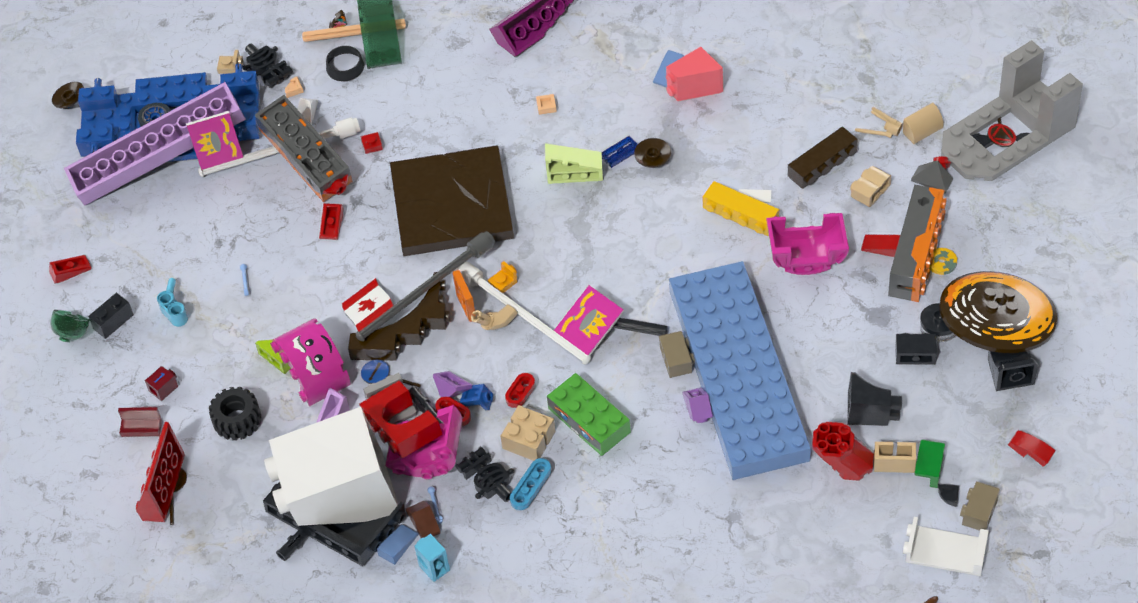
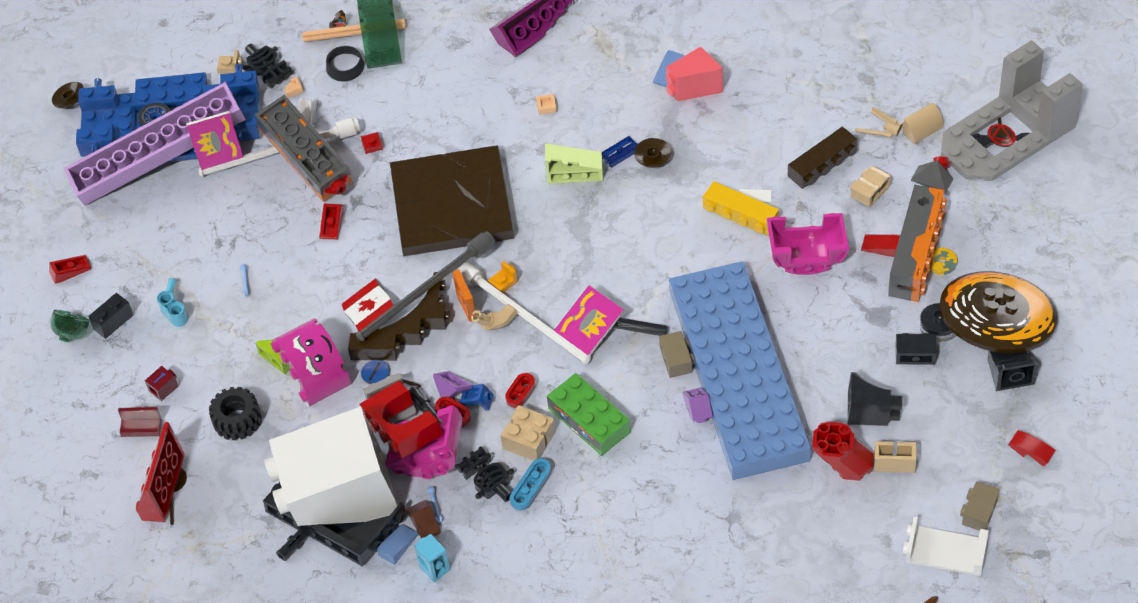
(333, 405): lavender slope -> none
(930, 461): green panel -> none
(949, 494): black tile -> none

